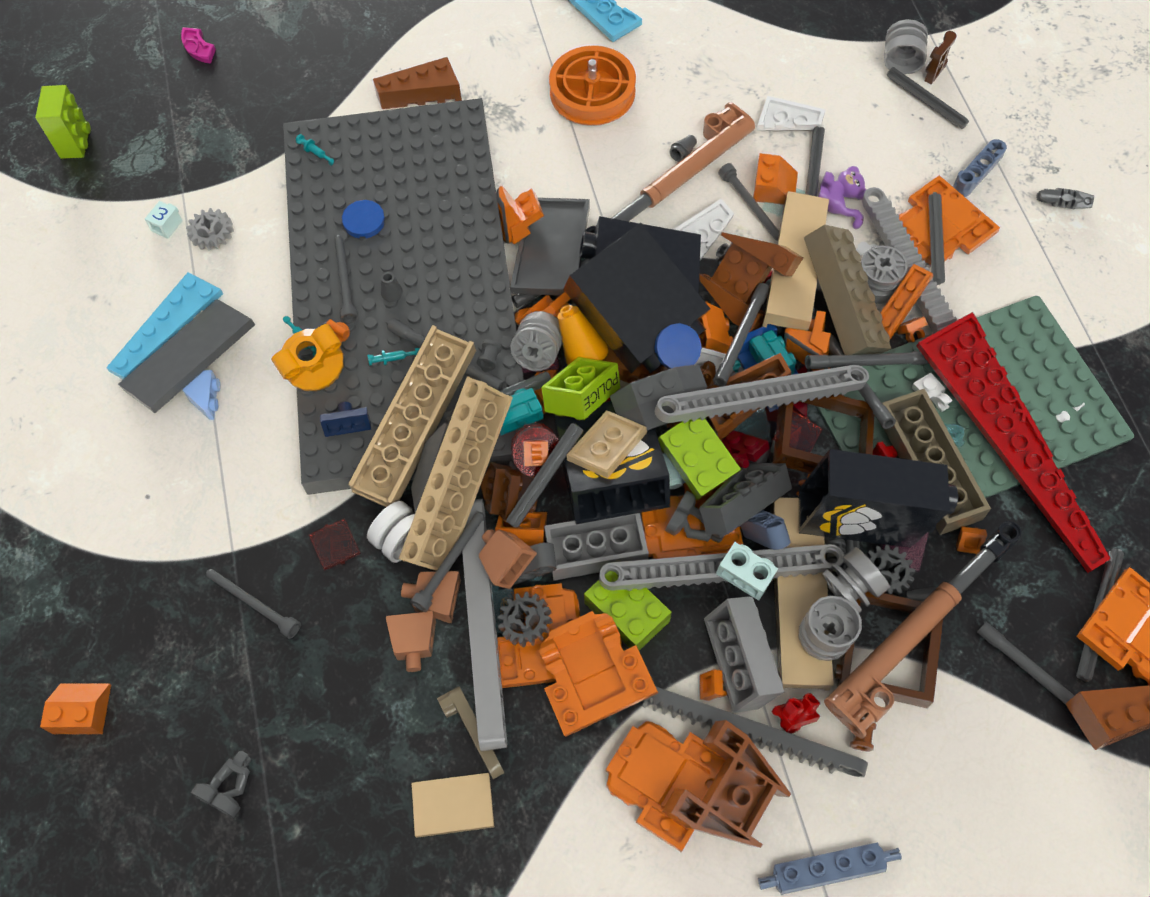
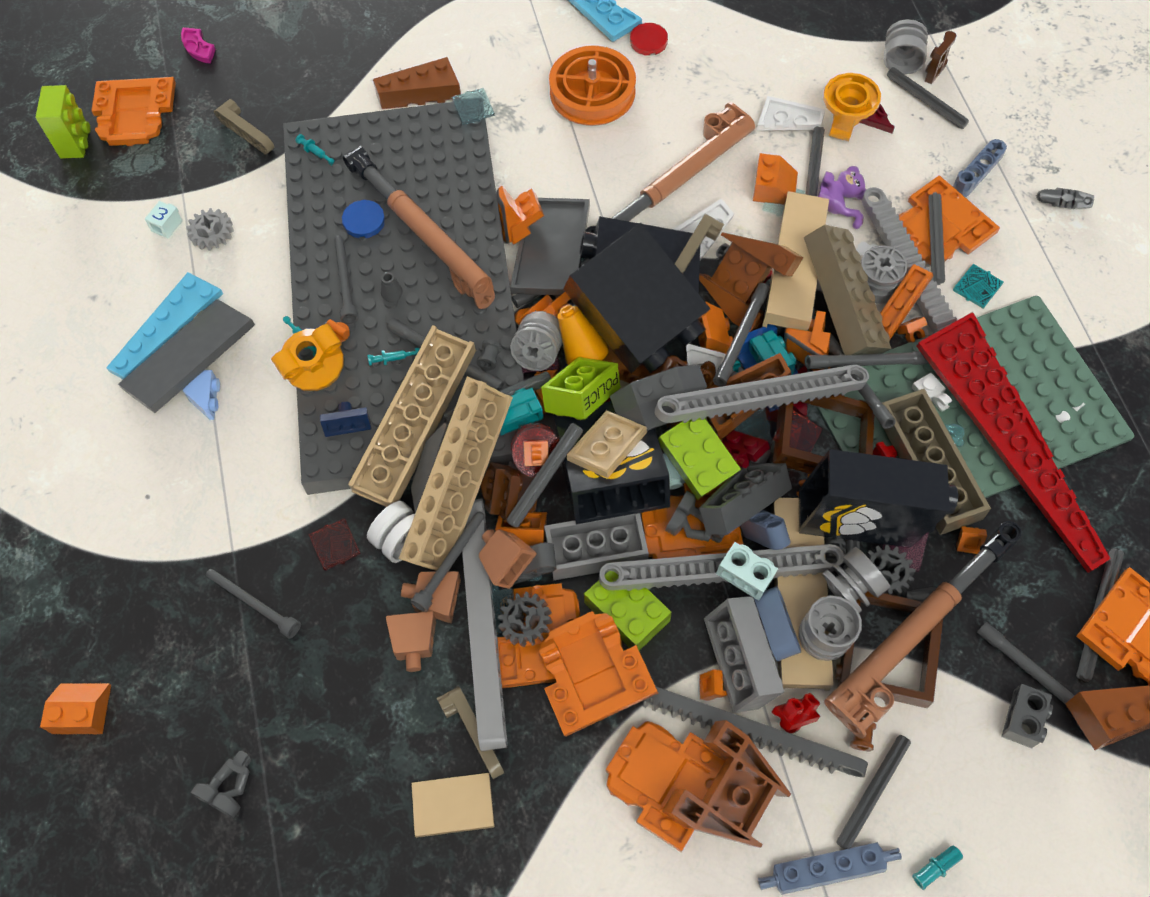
(132, 109): none -> orange piece
(229, 116): none -> dark tan beam
(464, 272): none -> nougat piece
(473, 106): none -> clear light blue piece
(649, 38): none -> red tile
(678, 346): blue tile -> none
(682, 148): dark grey cone -> none
(707, 227): none -> dark tan beam
(729, 174): dark grey piece -> none
(777, 624): none -> sand blue beam
(850, 100): none -> light orange piece
(873, 792): none -> dark grey axle
(879, 120): none -> dark red tile
(937, 867): none -> teal axle
(978, 286): none -> teal piece
(1021, 713): none -> dark grey brick

